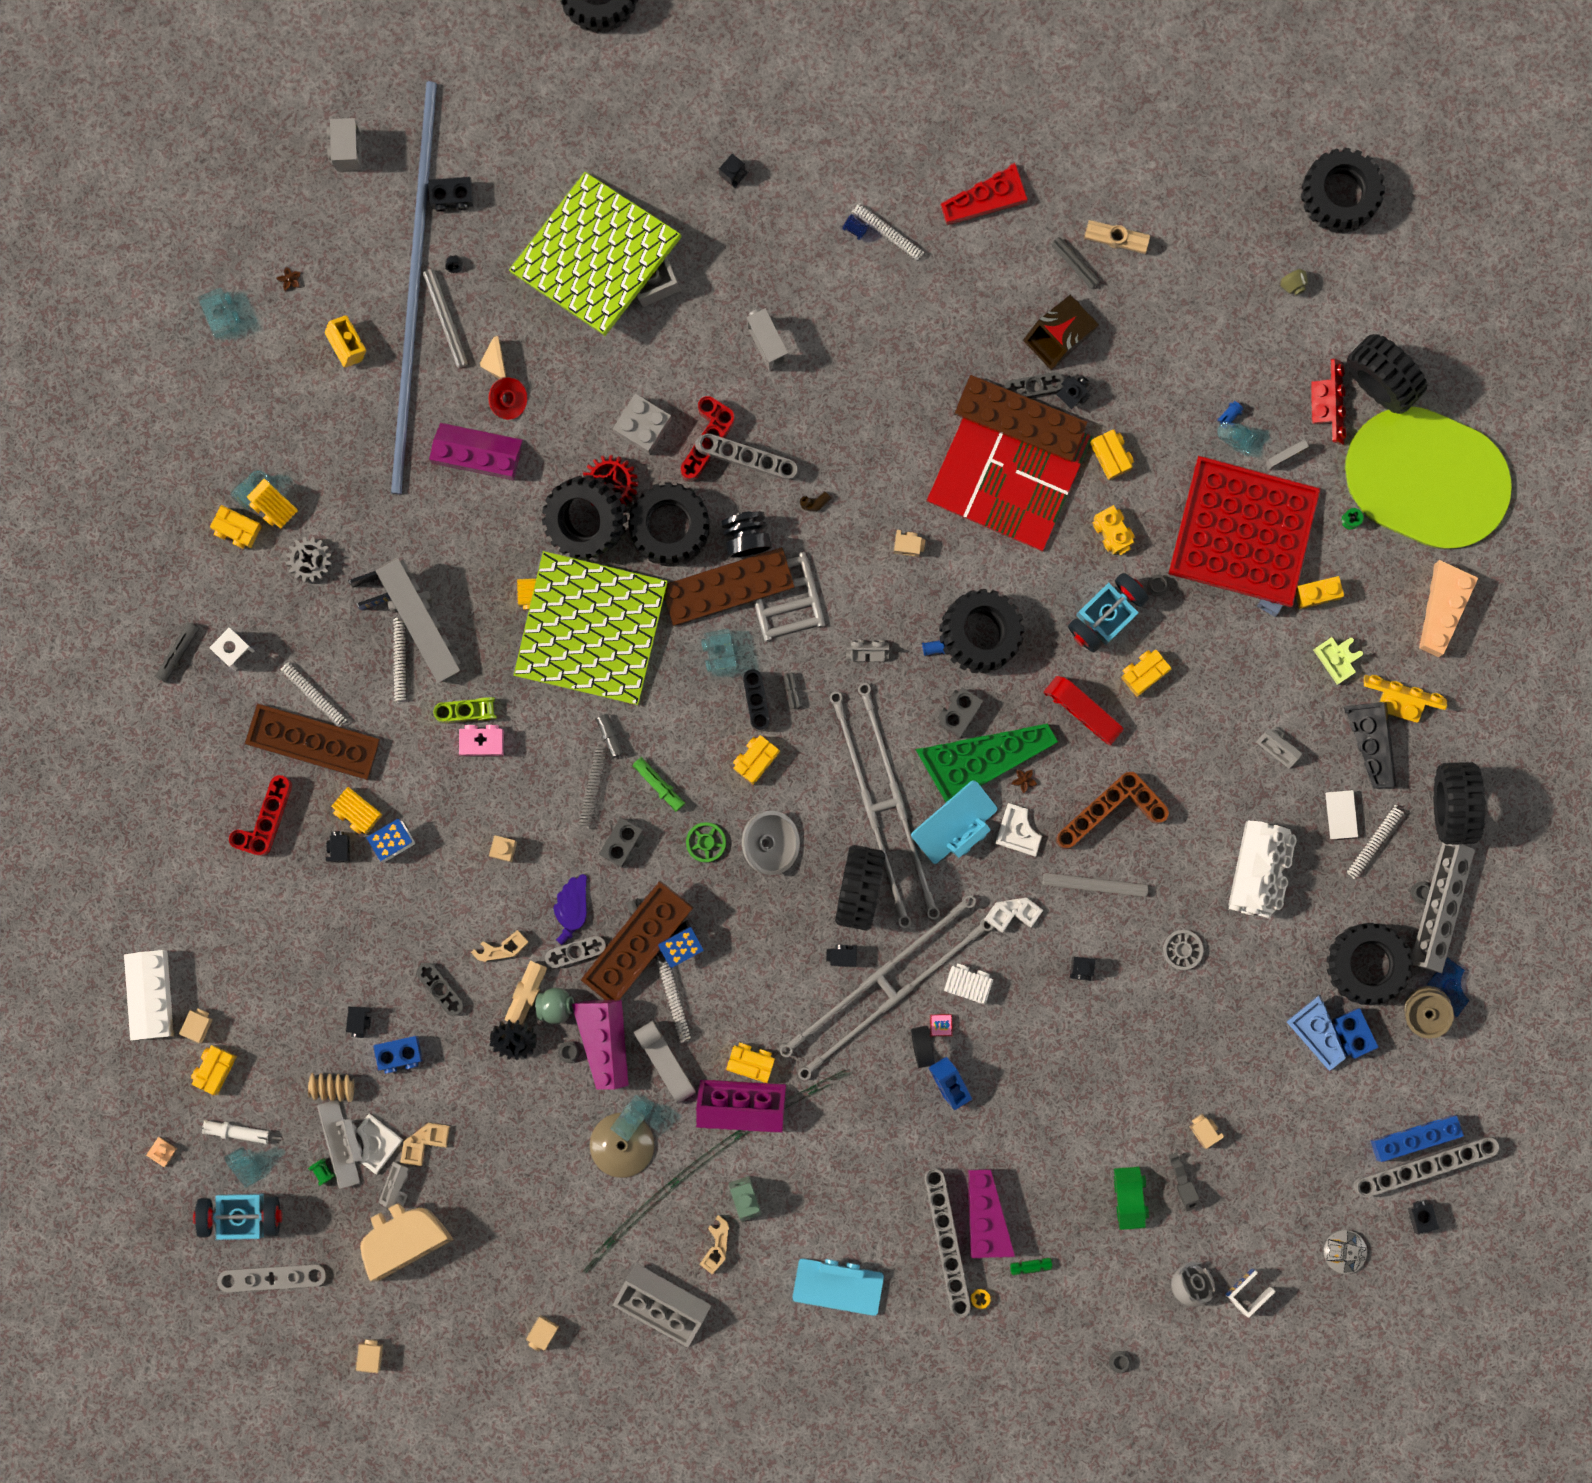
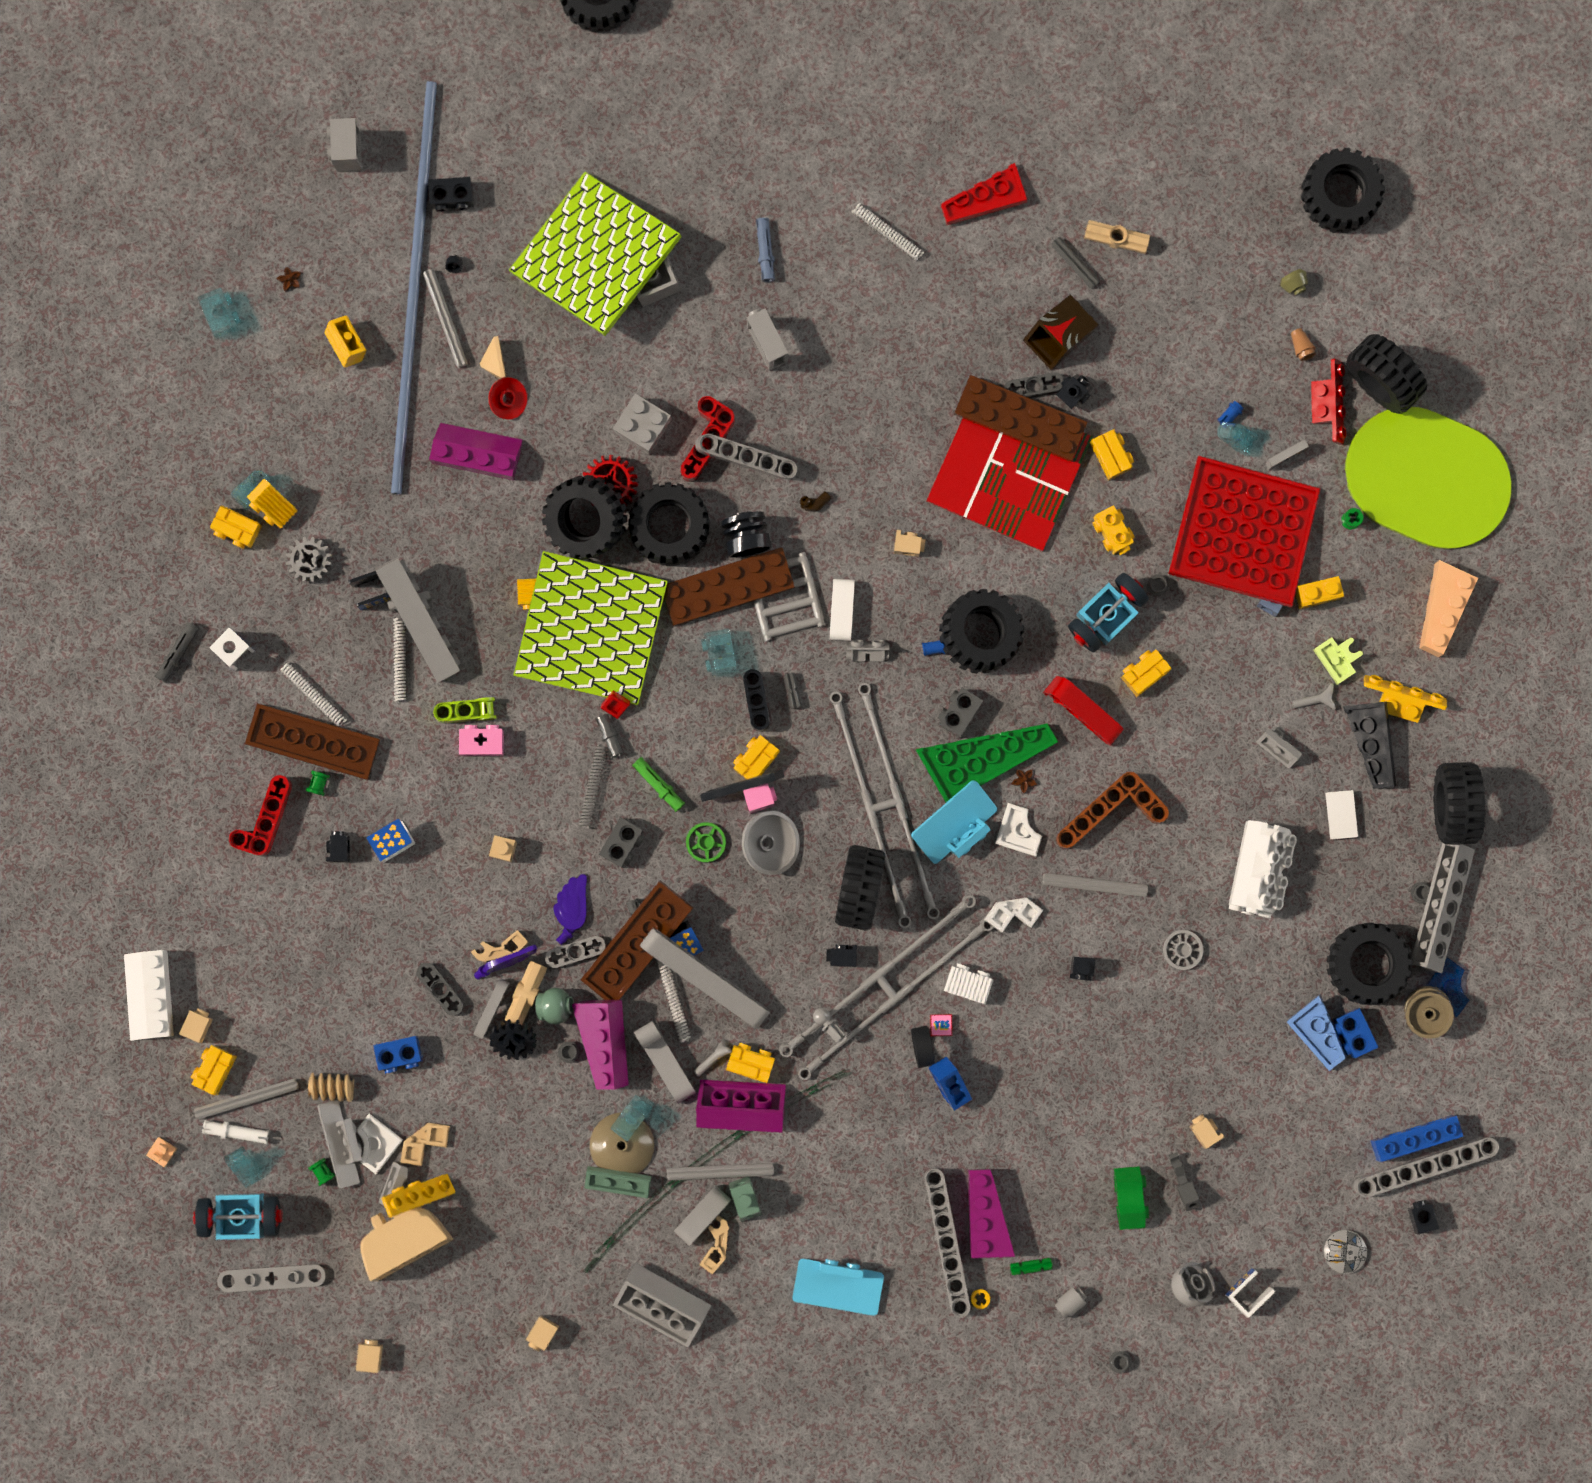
(246, 1099): none -> light grey axle
(317, 783): none -> green bush
(356, 810): yellow brick -> none
(358, 1021): black brick -> none
(417, 1195): none -> yellow bracket
(491, 1007): none -> light grey beam
(504, 962): none -> dark purple animal
(615, 704): none -> red tile
(617, 1182): none -> sand green tile
(702, 1215): none -> light grey beam
(705, 978): none -> light grey beam
(720, 1052): none -> light grey piece
(723, 1171): none -> light grey axle
(733, 170): black brick -> none
(742, 785): none -> black tile
(760, 798): none -> bright pink brick
(765, 252): none -> sand blue pin
(822, 1017): none -> light grey axle
(842, 609): none -> white beam
(855, 227): clear blue bush -> none
(1071, 1302): none -> light grey brick
(1303, 346): none -> medium nougat cone
(1324, 697): none -> light grey piece
(1372, 841): white piece -> none

